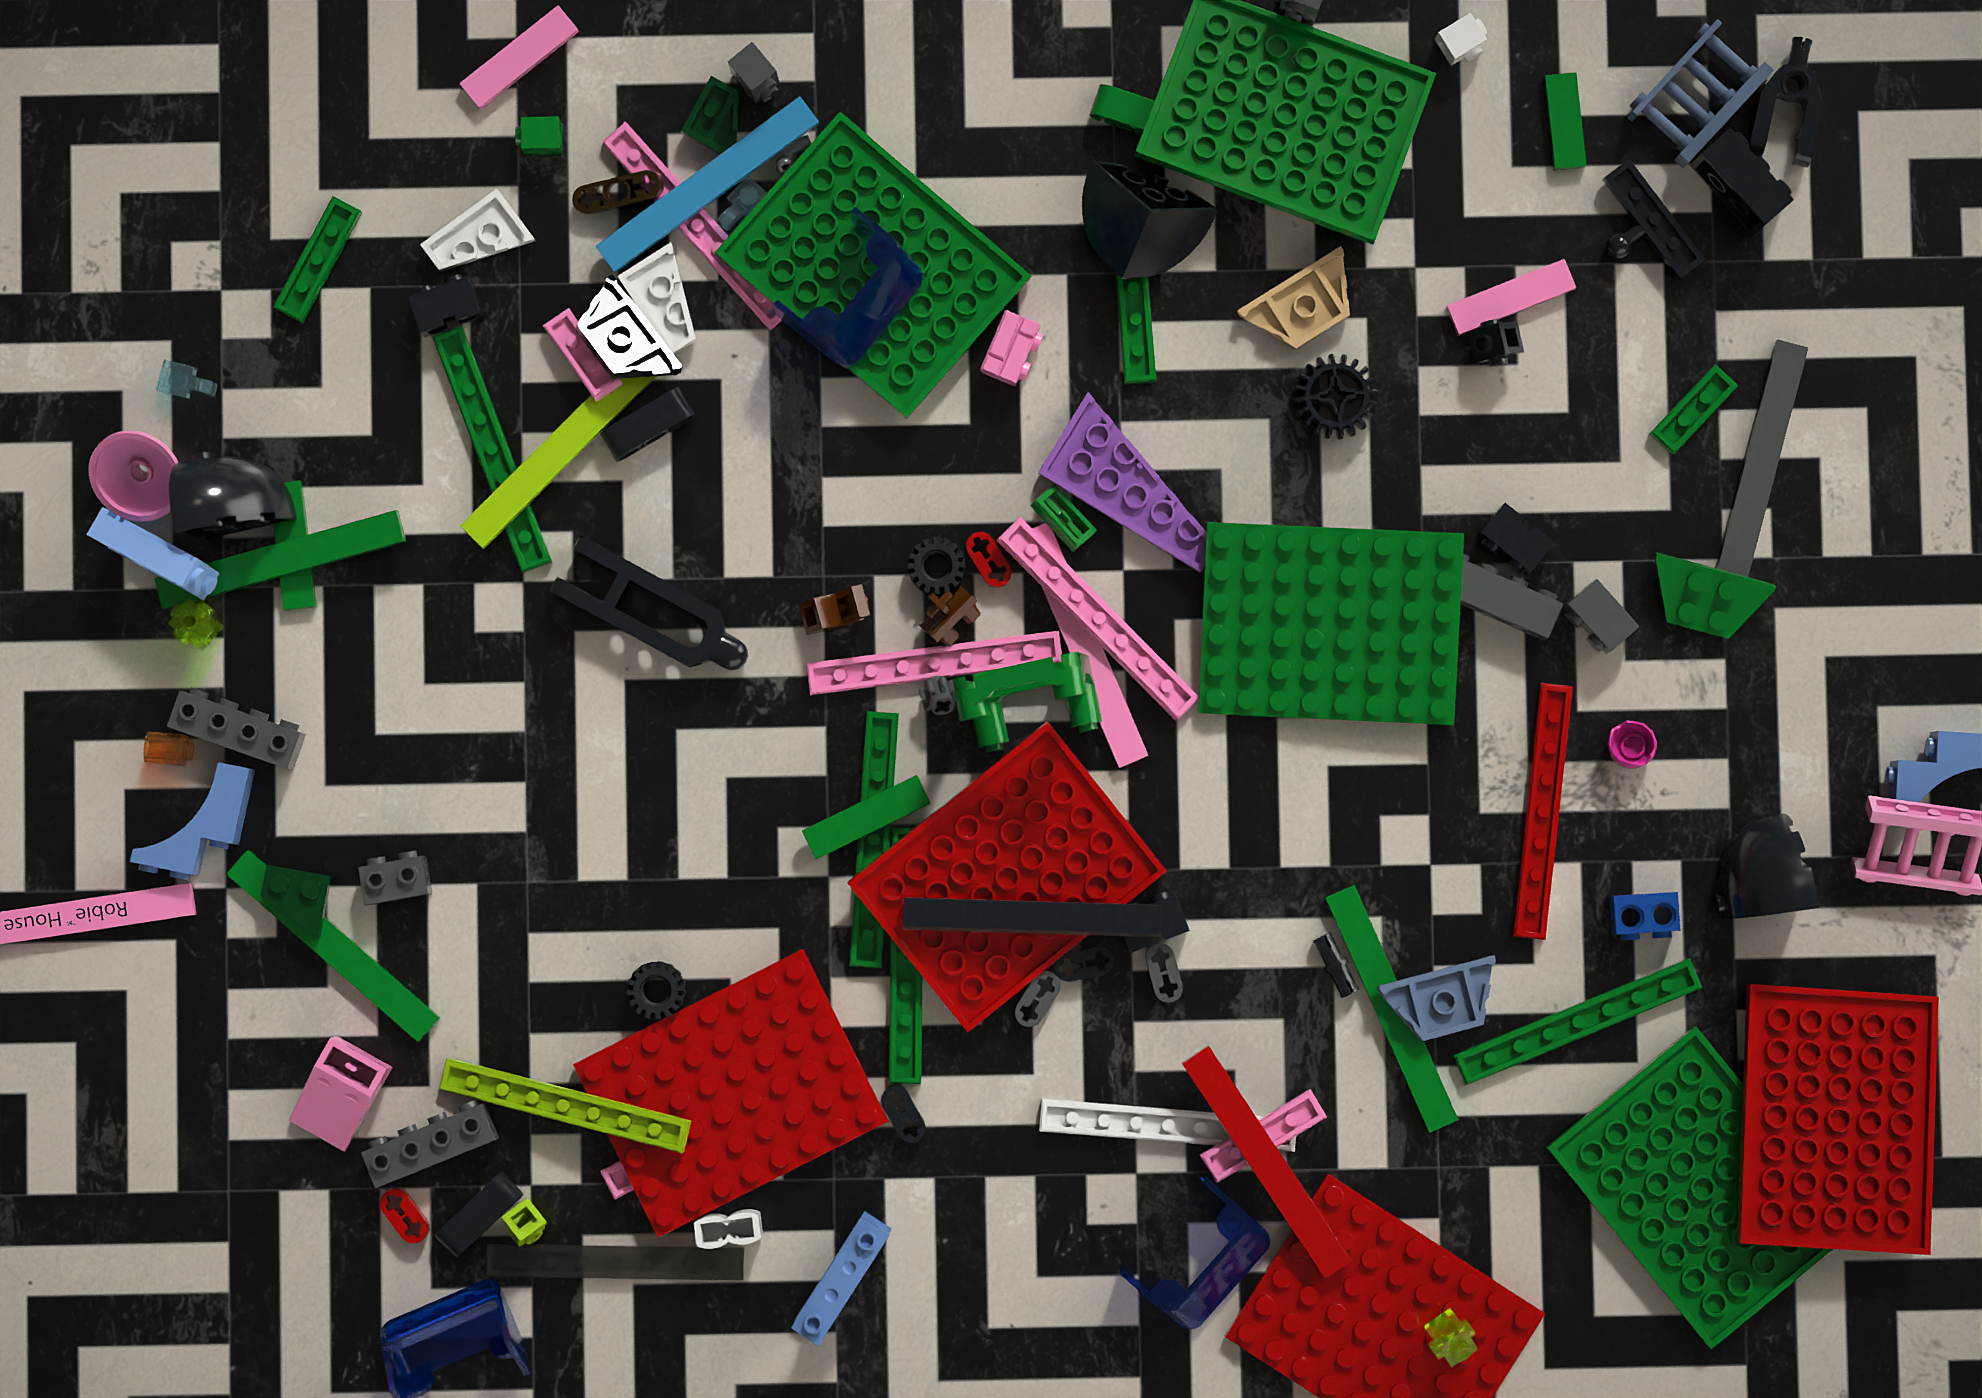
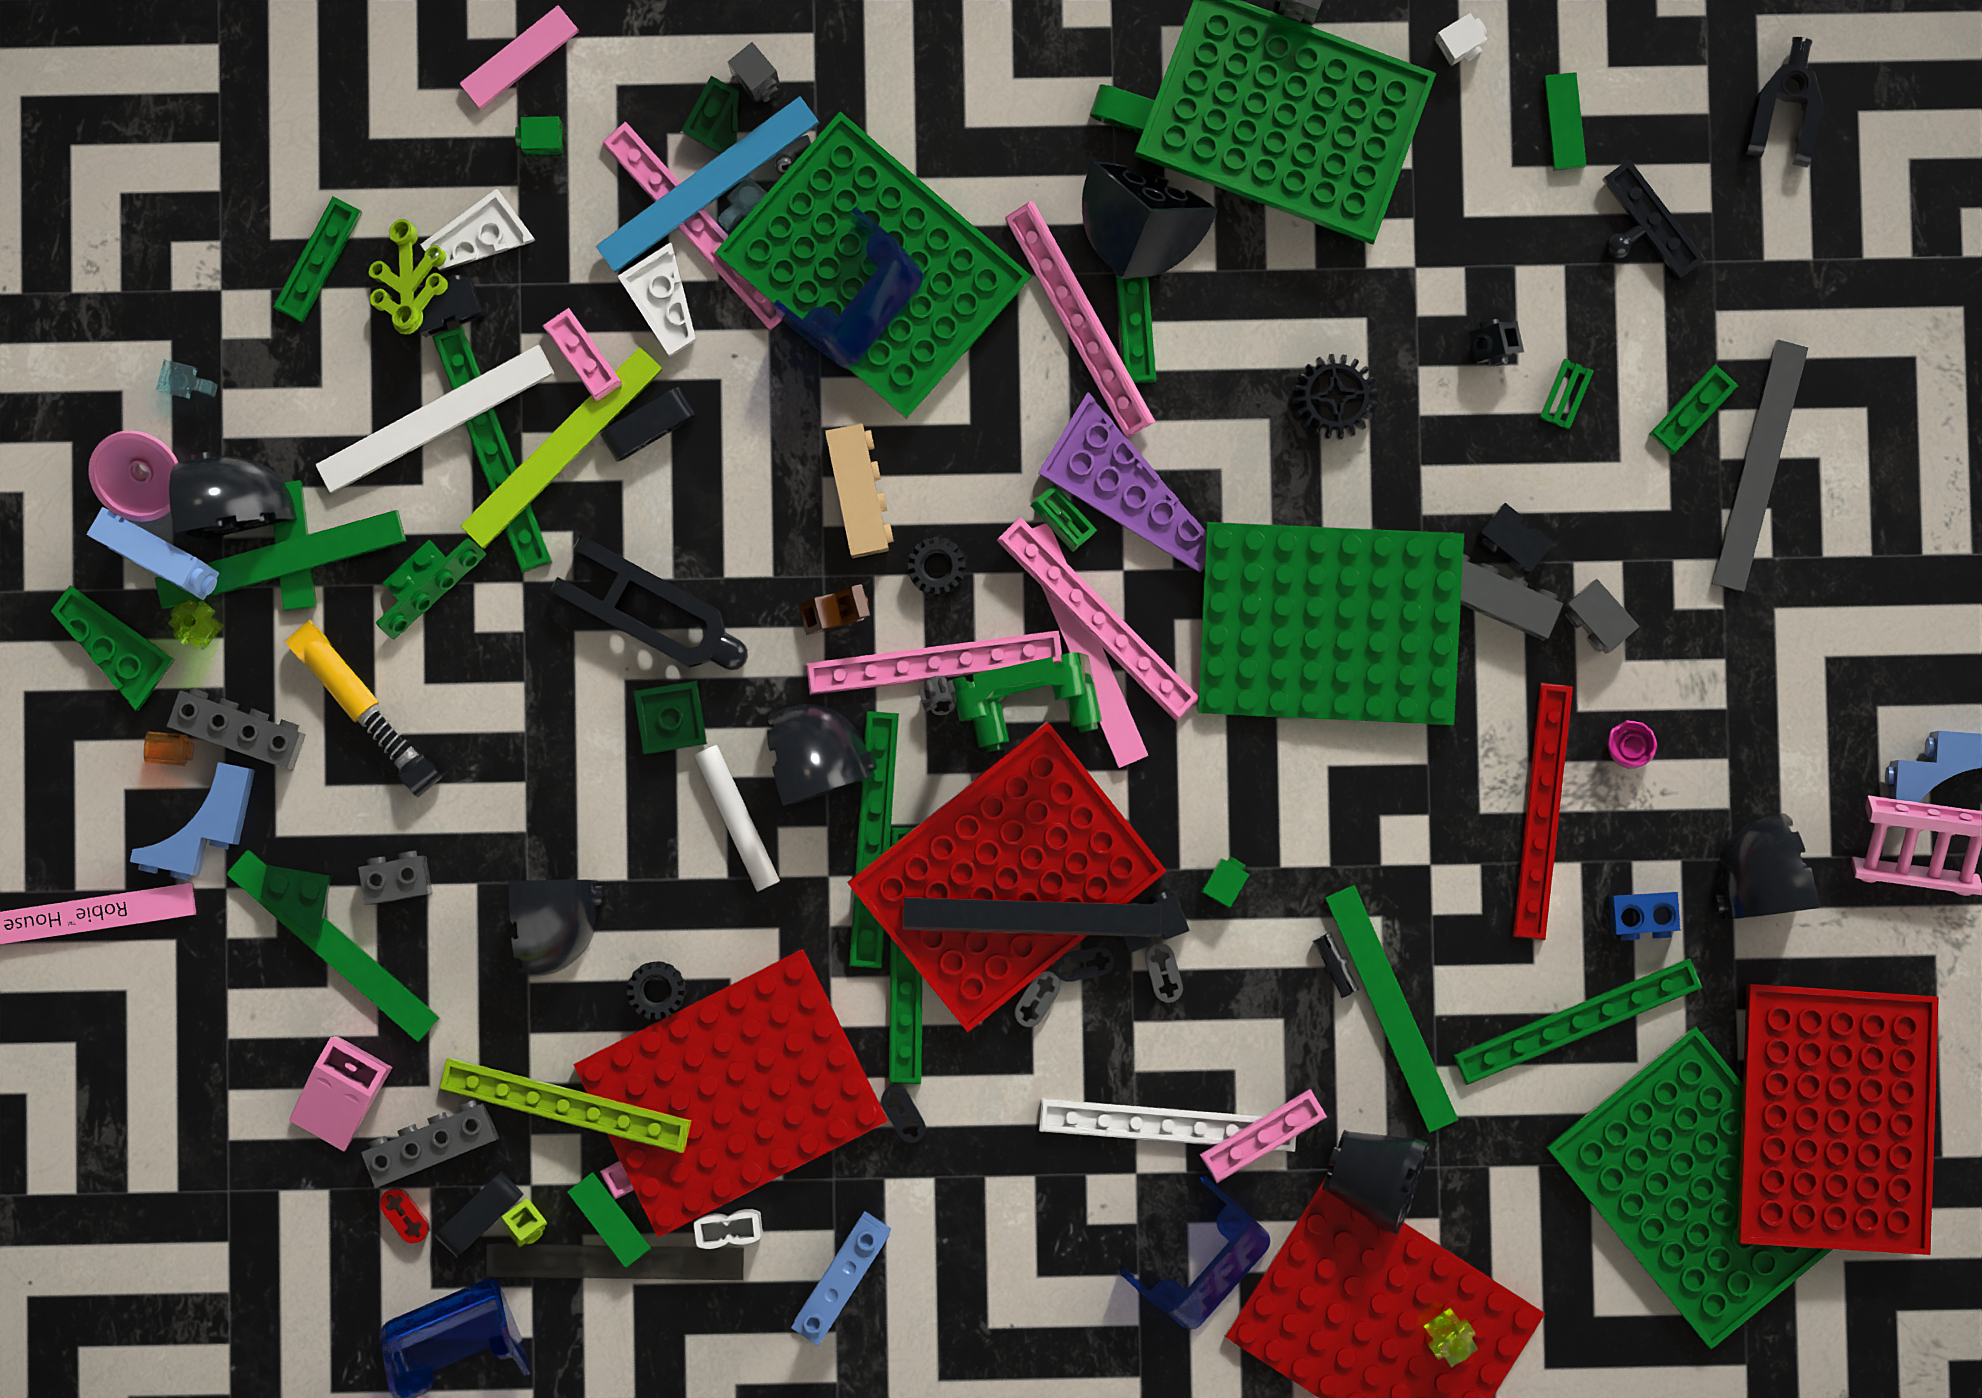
(121, 652): none -> green wing
(361, 705): none -> piece
(408, 315): none -> lime plant
(424, 580): none -> green bracket
(435, 419): none -> white tile
(552, 922): none -> black brick
(609, 1220): none -> green tile
(624, 337): wing -> none
(638, 179): dark brown beam -> none
(670, 717): none -> dark green plate
(737, 818): none -> white piece
(816, 753): none -> black brick
(857, 490): none -> tan brick
(866, 817): green tile -> none
(947, 612): reddish brown hips -> none
(982, 563): red beam -> none
(1011, 348): bright pink brick -> none
(1079, 319): none -> bright pink tile
(1226, 881): none -> green brick
(1266, 1161): red tile -> none
(1303, 303): tan wing -> none
(1377, 1175): none -> black cone
(1442, 999): sand blue wing -> none
(1511, 297): bright pink tile -> none
(1576, 370): none -> green tile
(1708, 596): green wing -> none
(1729, 99): sand blue fence -> none
(1742, 181): black brick -> none

